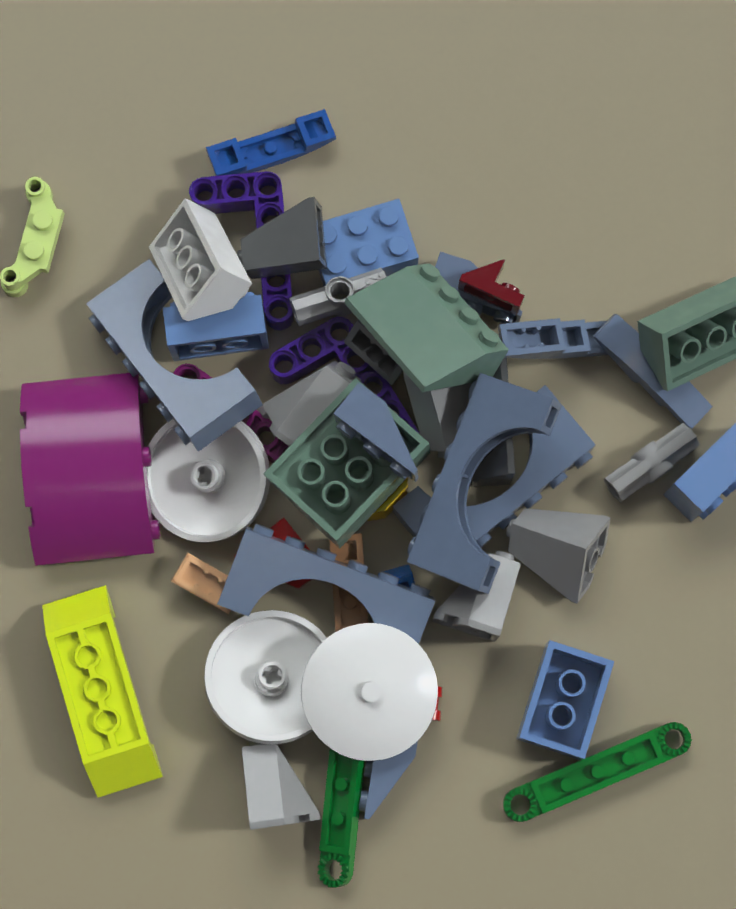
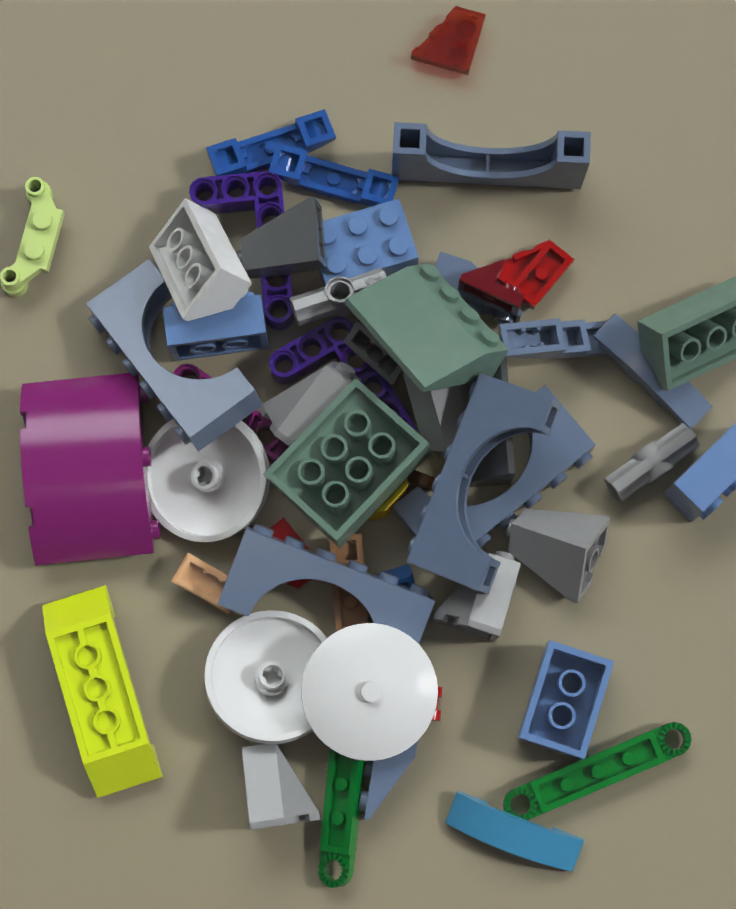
(331, 178): none -> blue slope
(371, 422): sand blue slope -> none
(421, 479): none -> reddish brown tile
(452, 42): none -> clear red wing
(514, 834): none -> dark azure slope
(536, 271): none -> red wing
(549, 164): none -> sand blue arch

